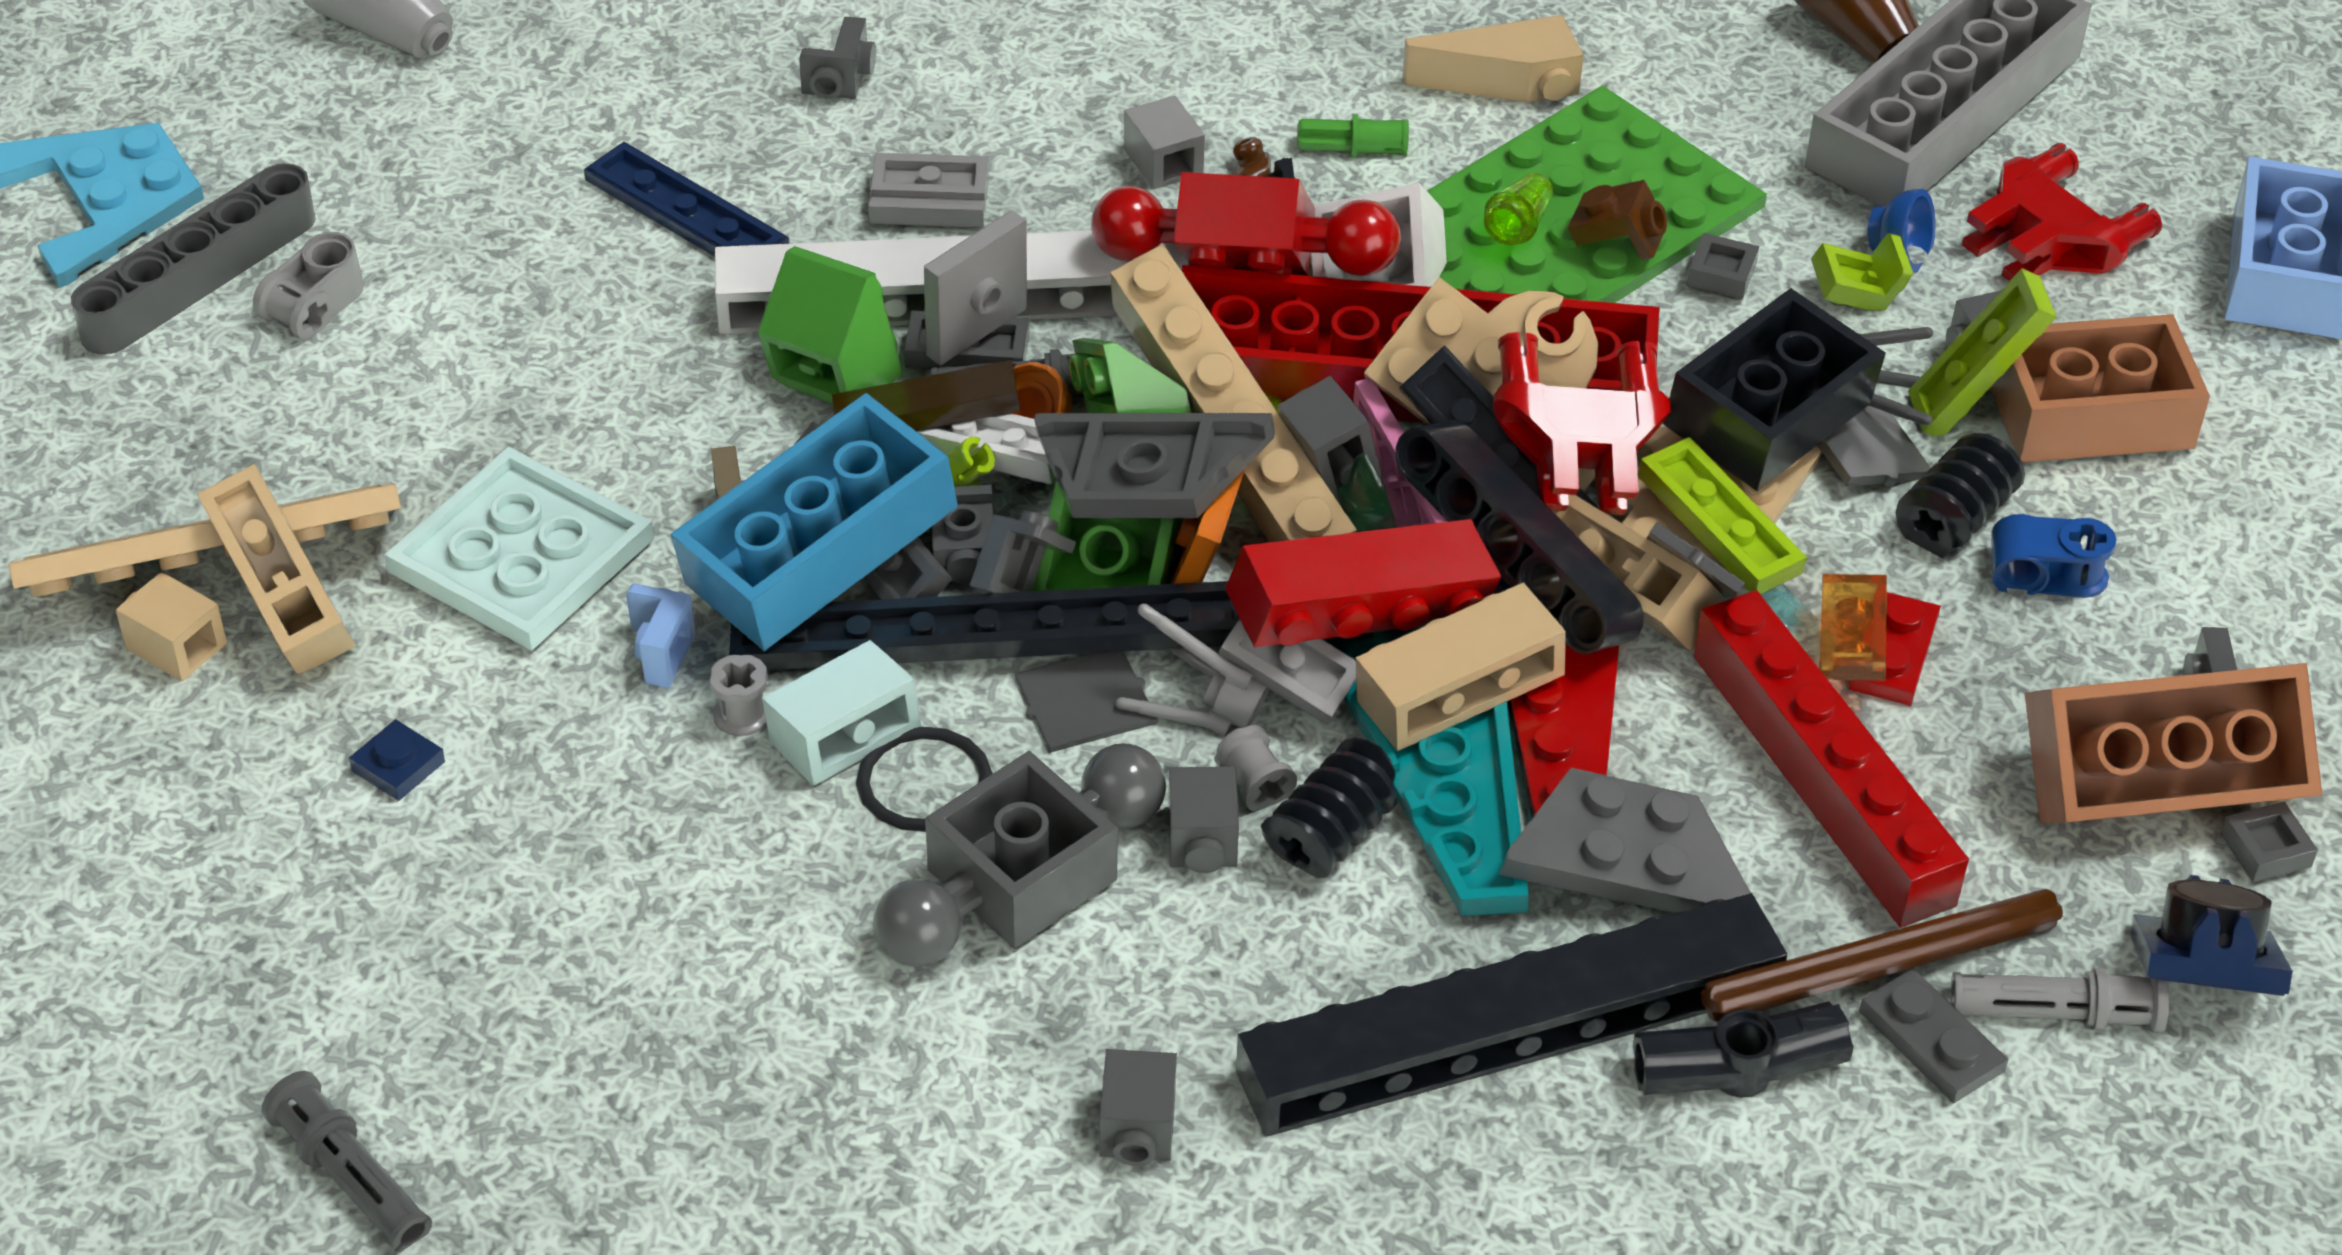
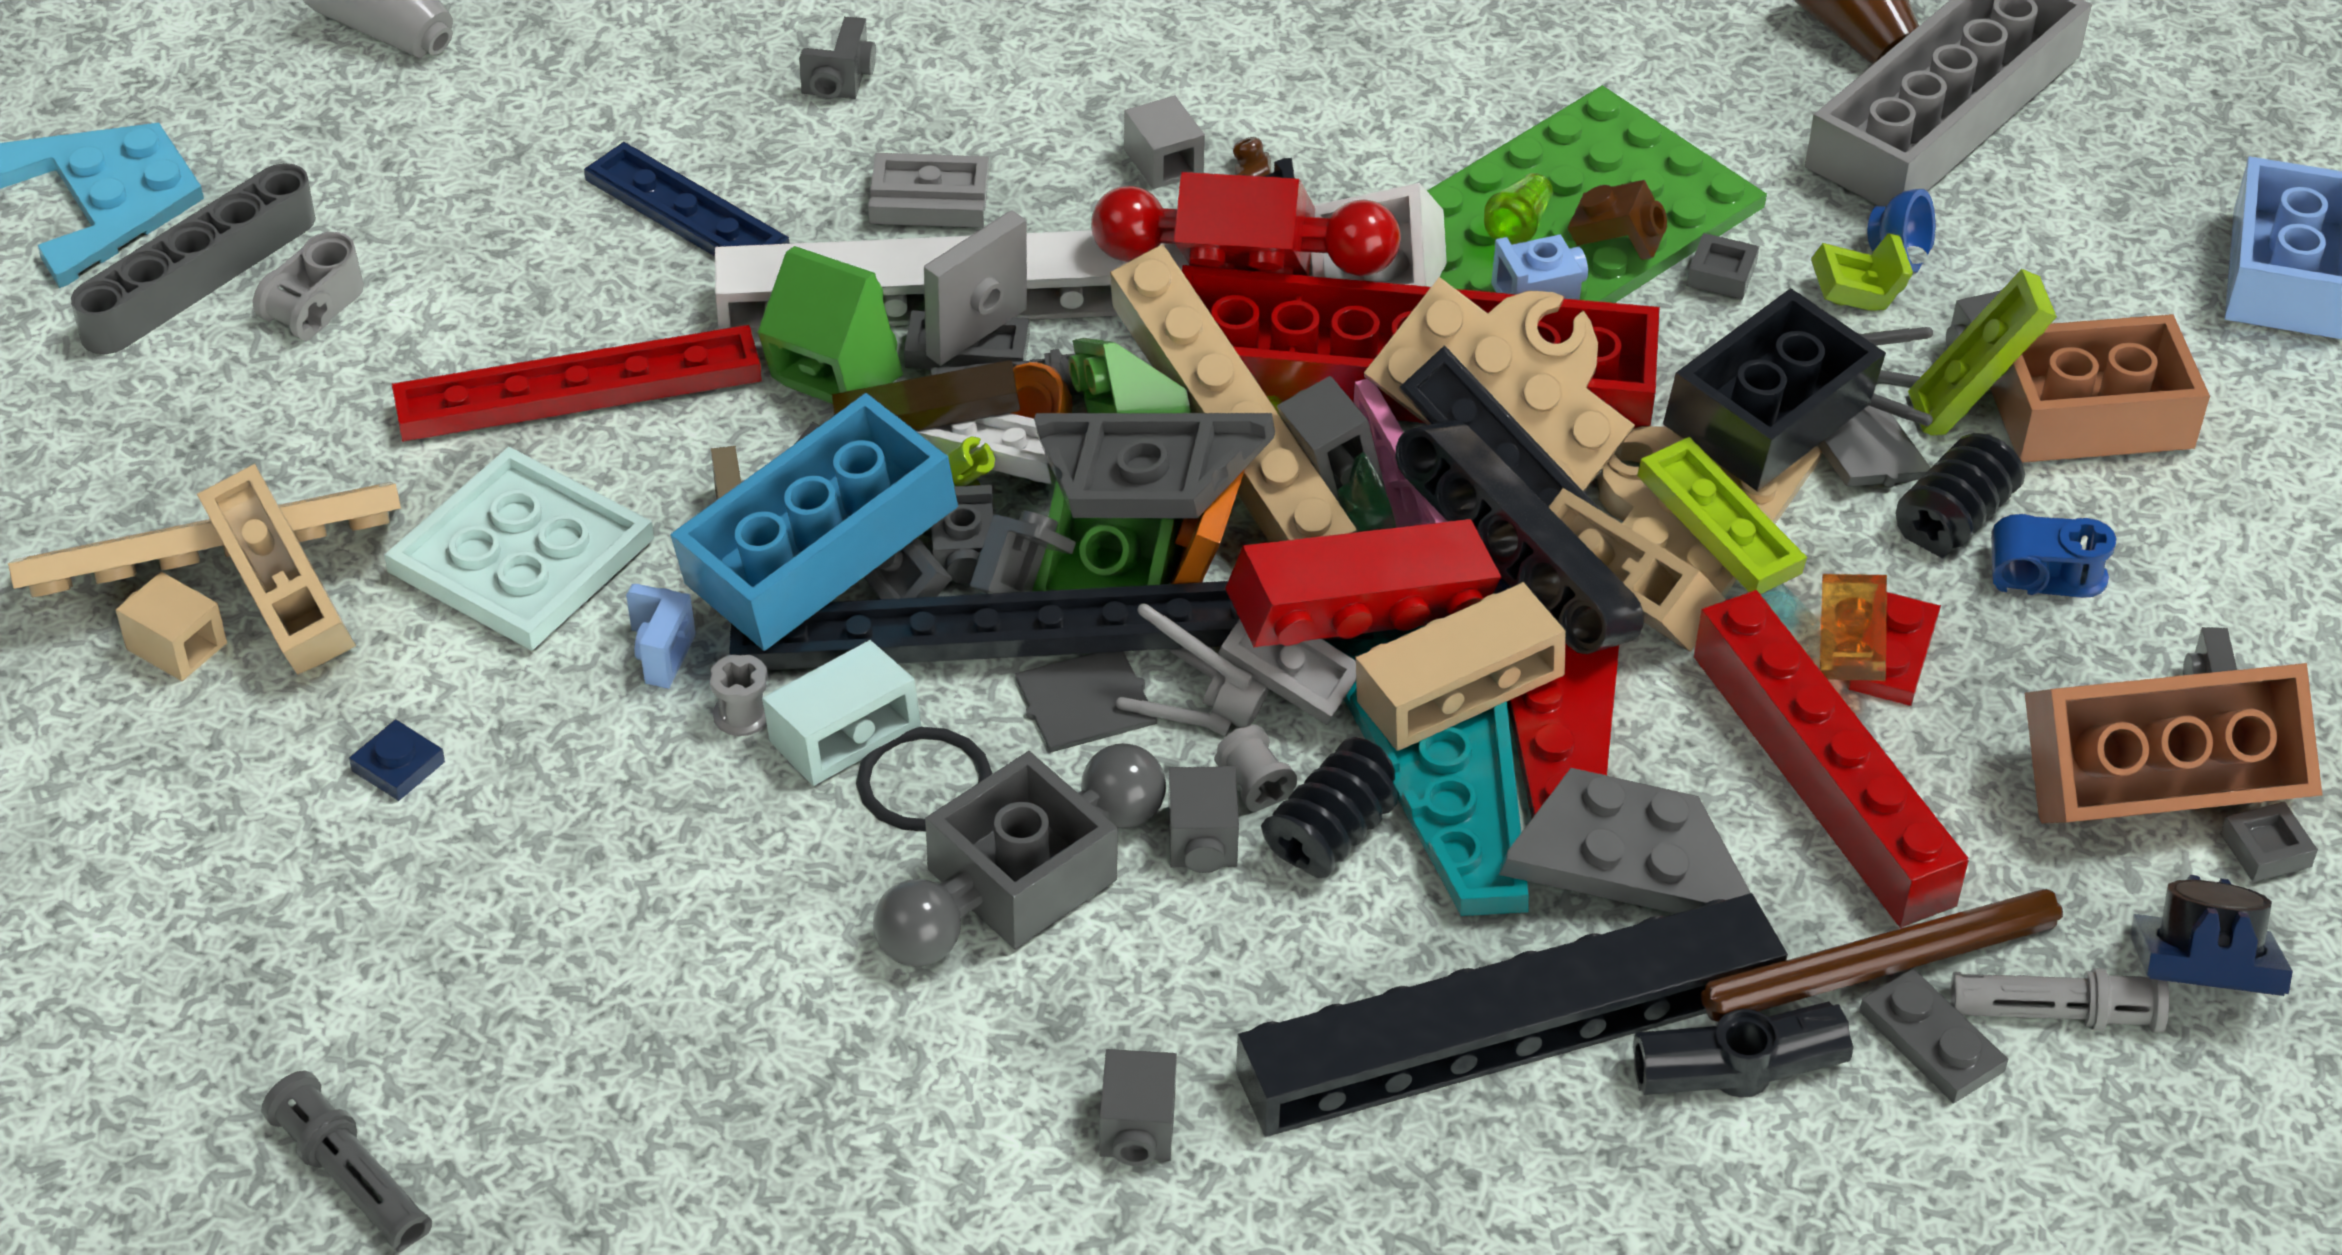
(576, 382): none -> red plate
(1354, 135): bright green axle -> none
(1499, 61): tan slope -> none
(1539, 266): none -> light blue brick
(1580, 426): connector -> none
(1721, 579): dark grey piece -> none
(2050, 224): red connector -> none

